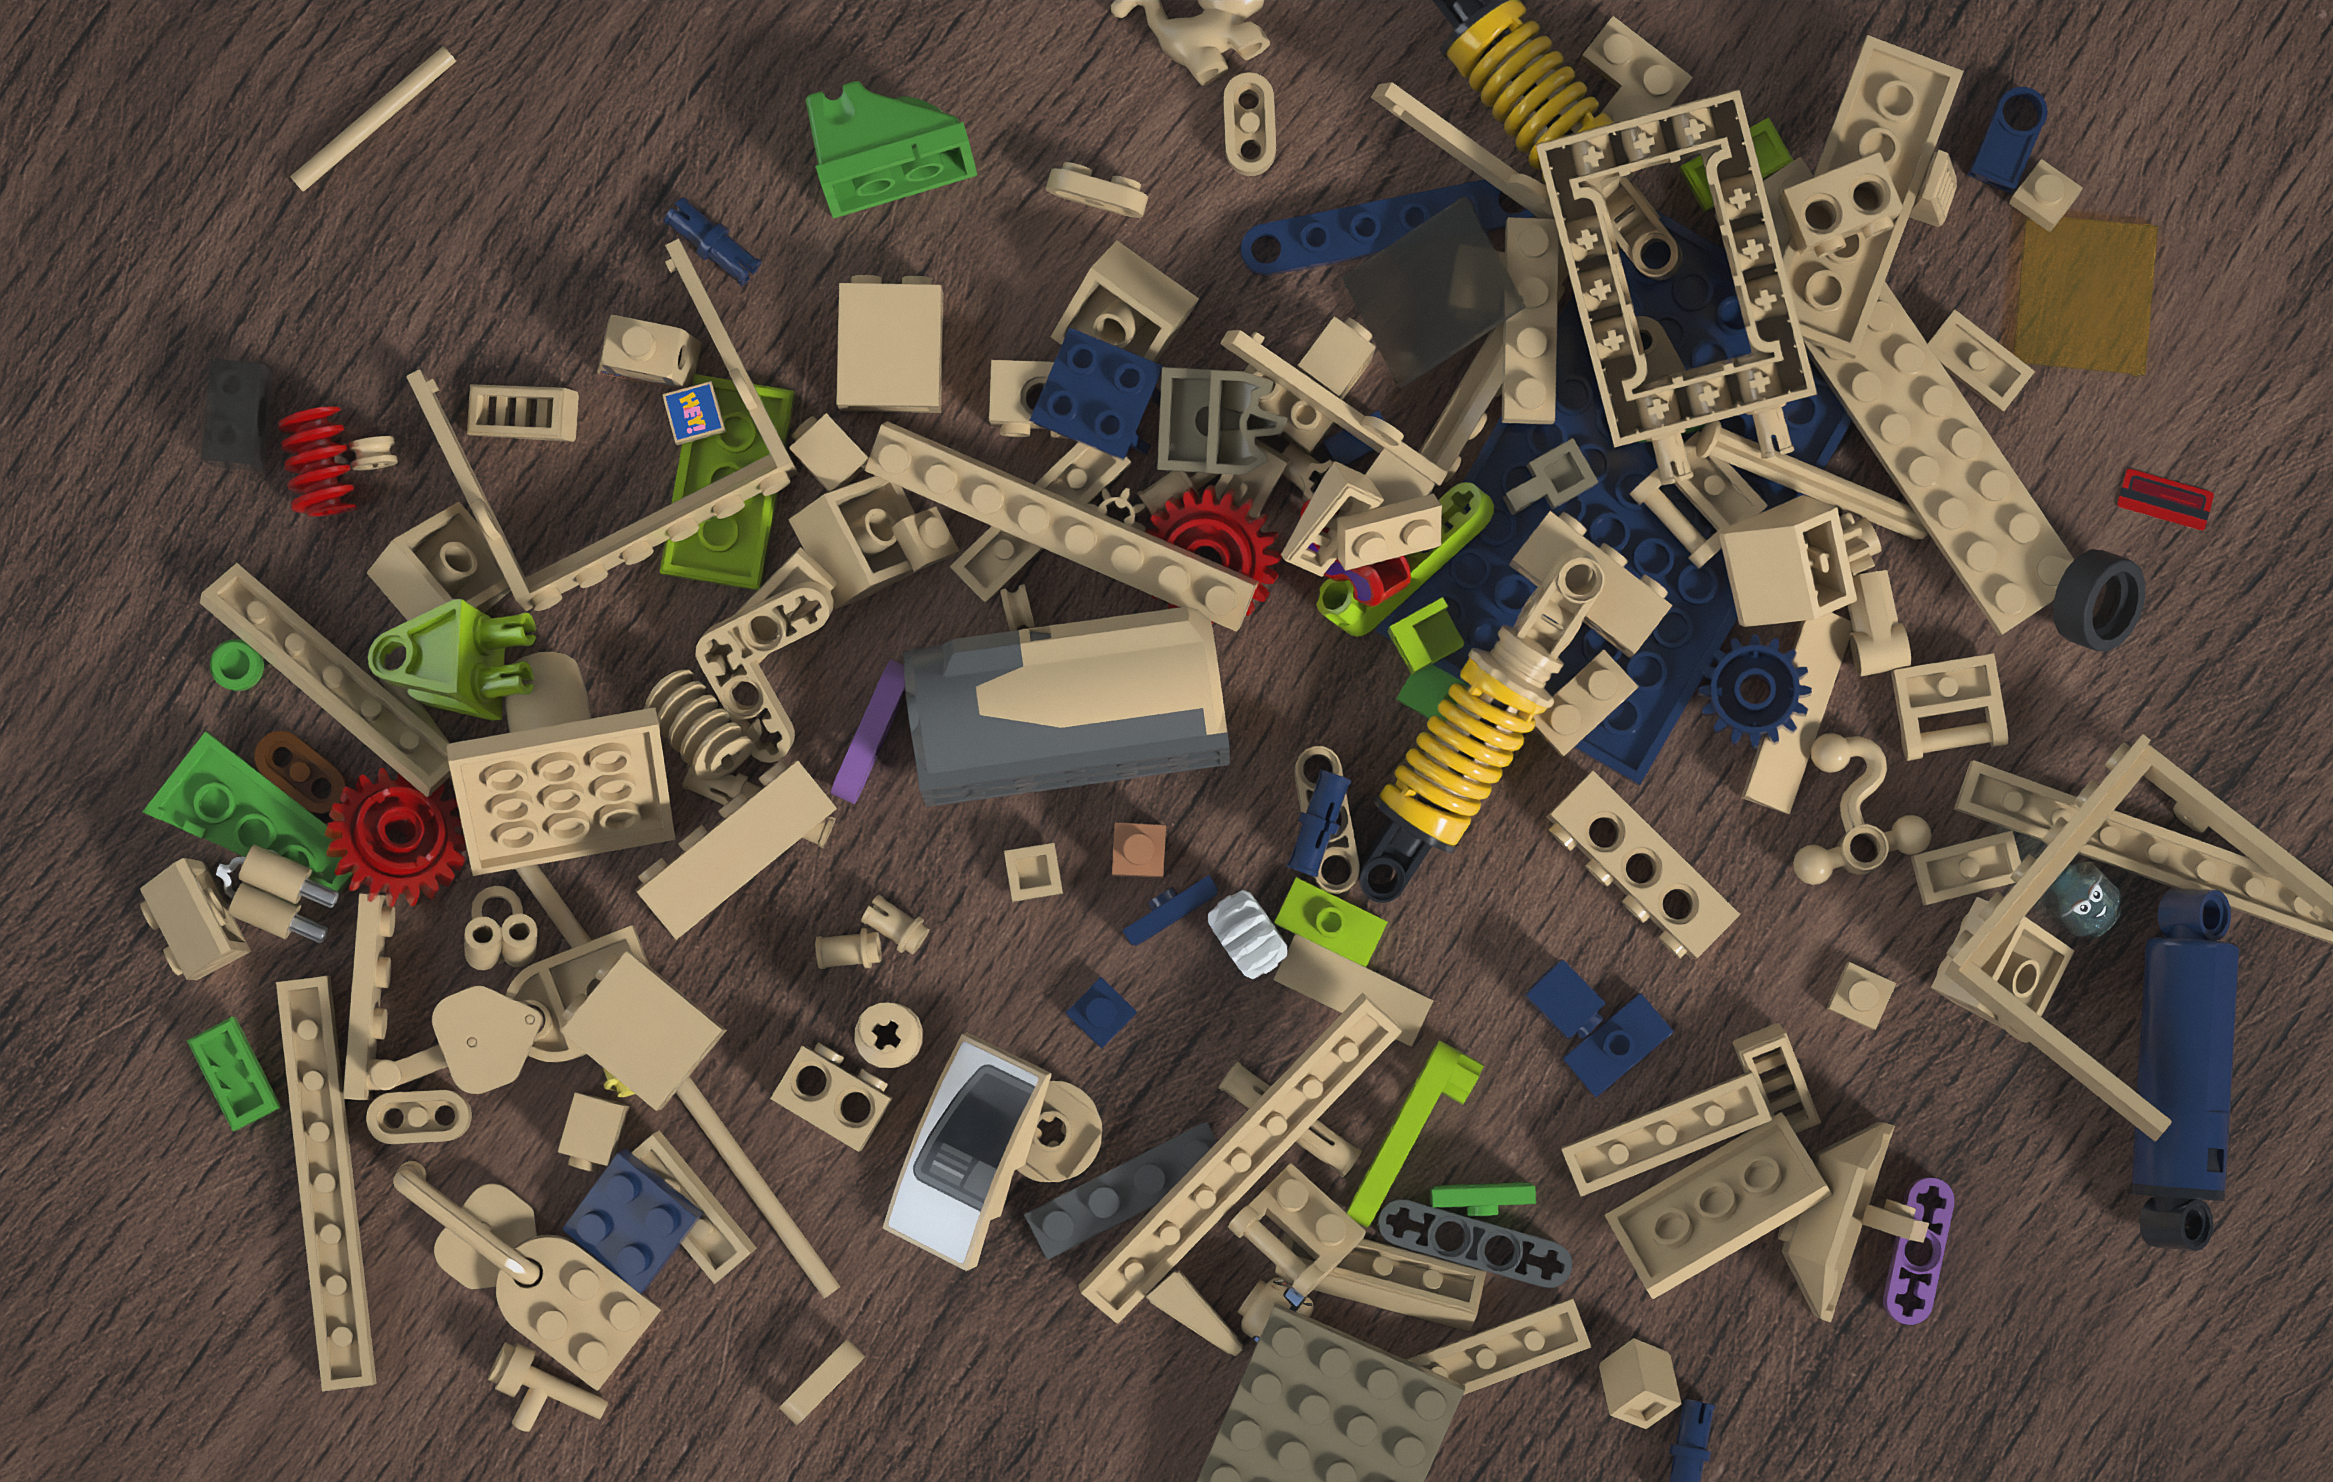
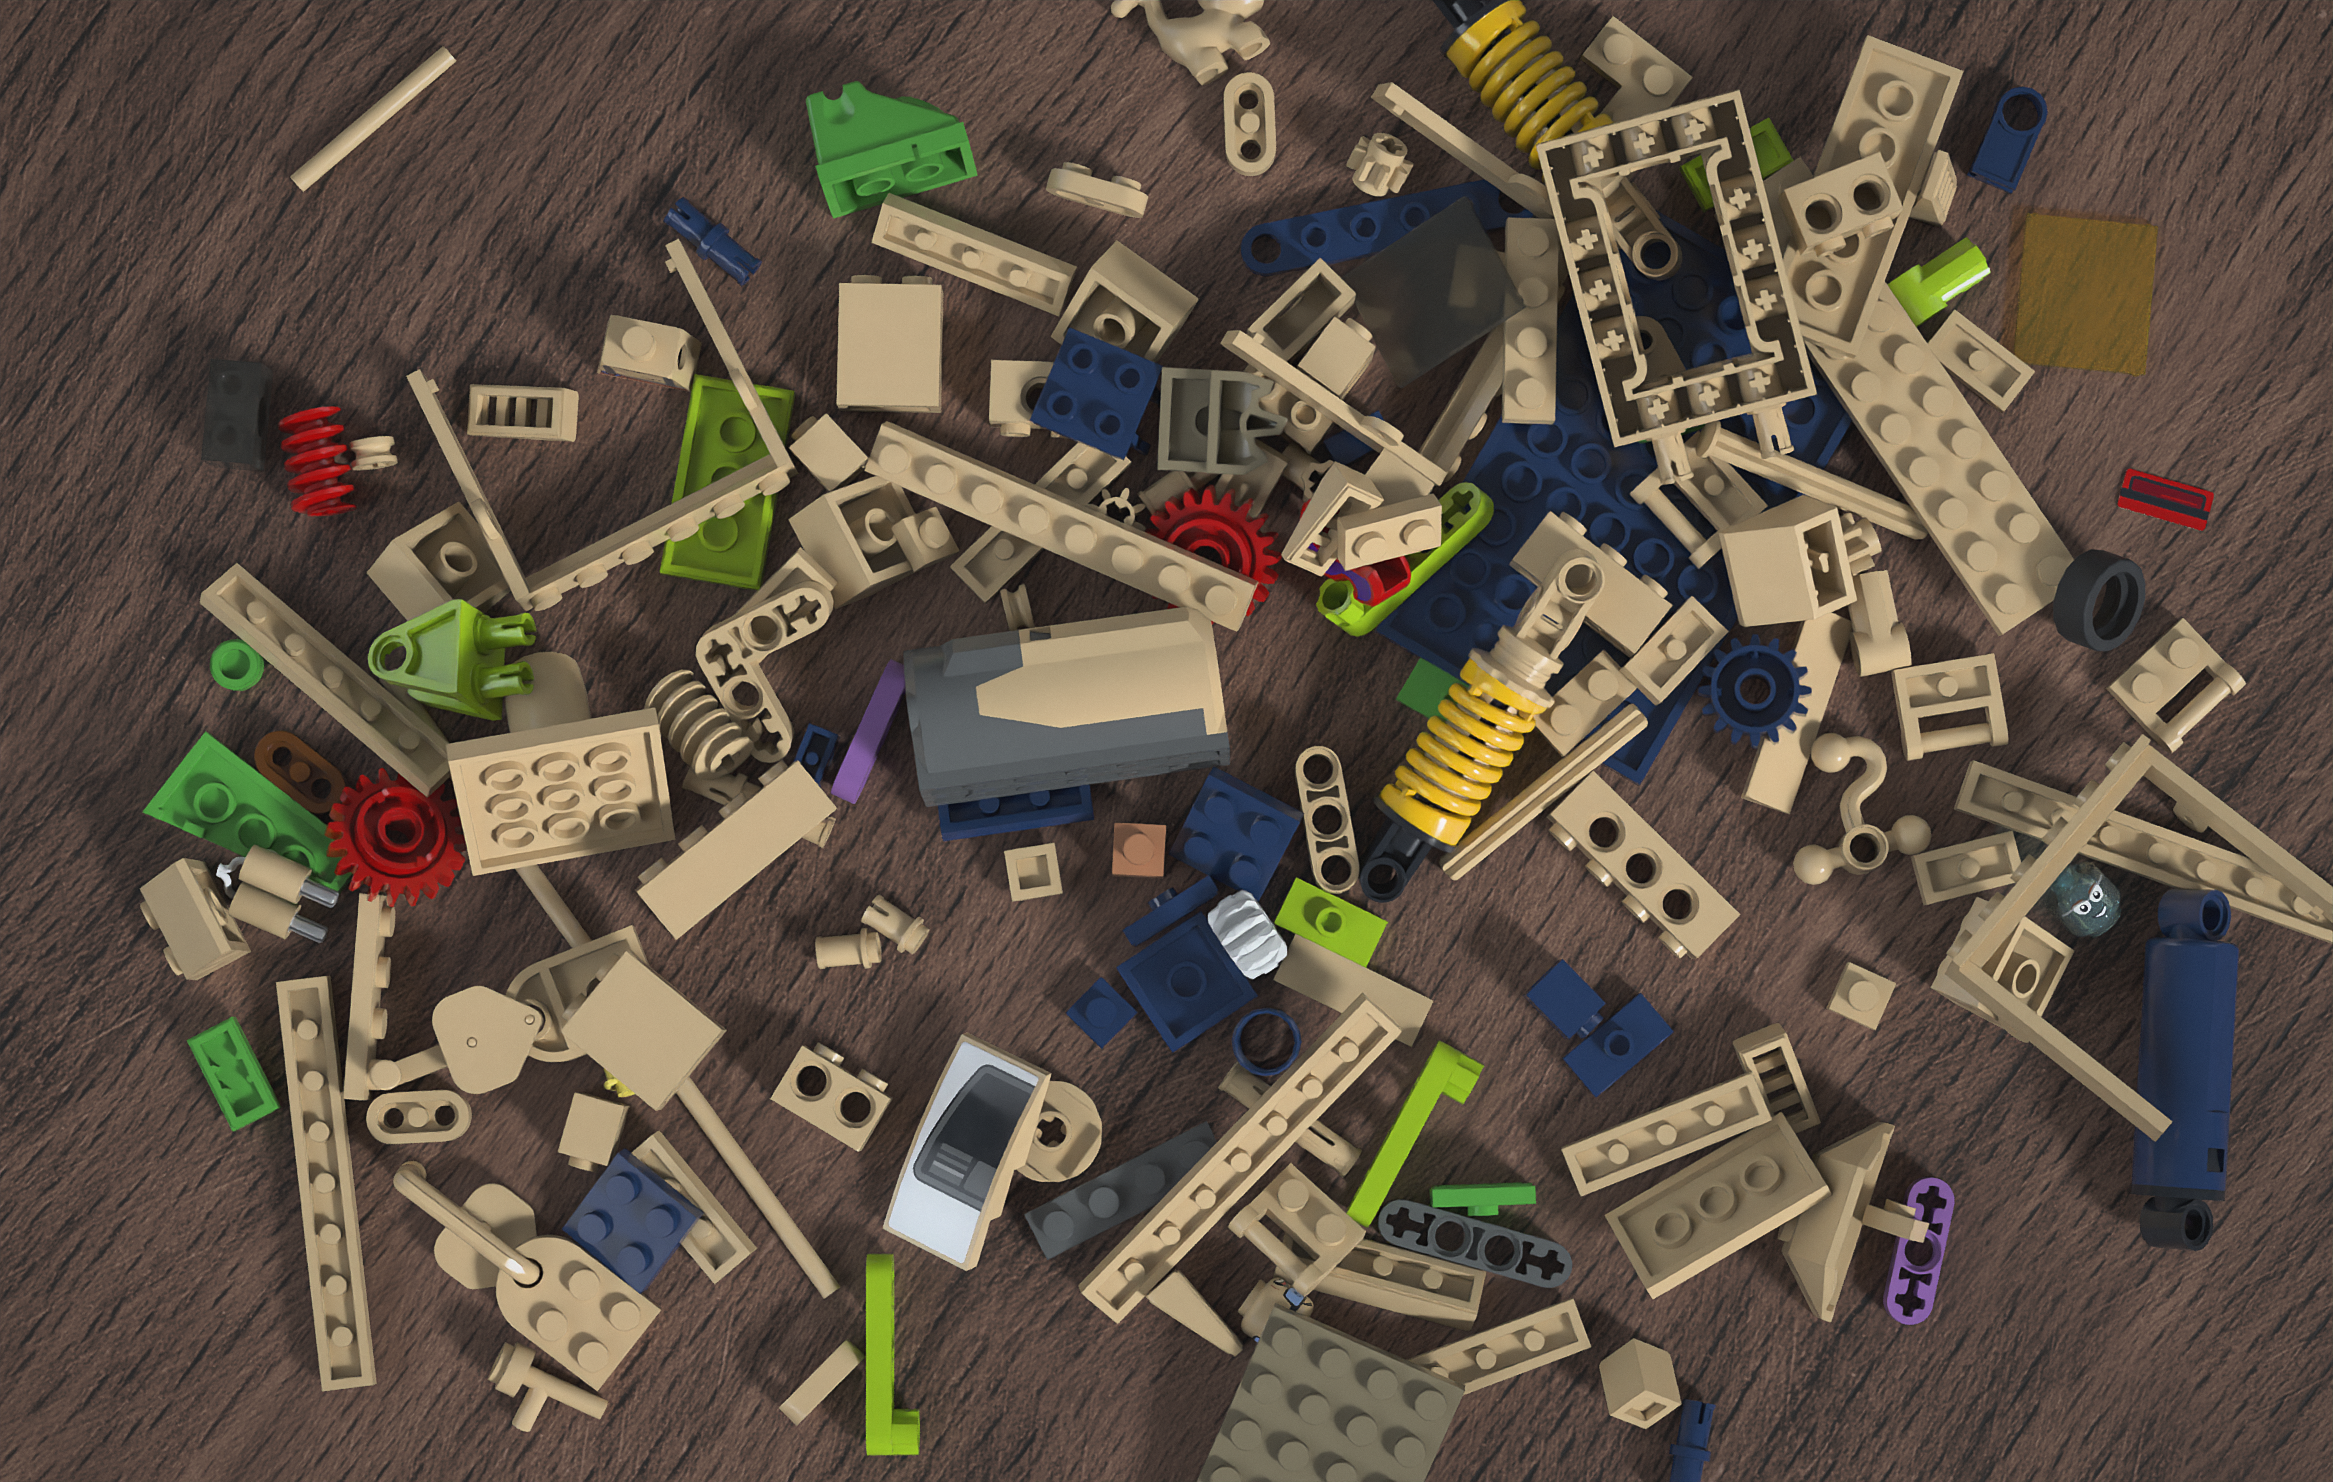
(489, 944): tan piece -> none
(694, 413): tile -> none
(817, 751): none -> dark blue piece
(869, 1039): tan piece -> none
(887, 1429): none -> lime beam
(973, 254): none -> tan plate
(1015, 812): none -> dark blue plate
(1186, 981): none -> dark blue plate
(1236, 833): none -> dark blue plate
(1237, 1048): none -> dark blue piece
(1318, 823): dark blue pin -> none
(1320, 297): none -> tan brick
(1379, 164): none -> tan gear
(1426, 636): lime panel -> none
(1544, 791): none -> tan axle
(1556, 476): dark tan plate -> none
(1673, 650): none -> tan plate
(1928, 288): none -> lime piece
(2045, 195): tan plate -> none
(2165, 671): none -> tan plate

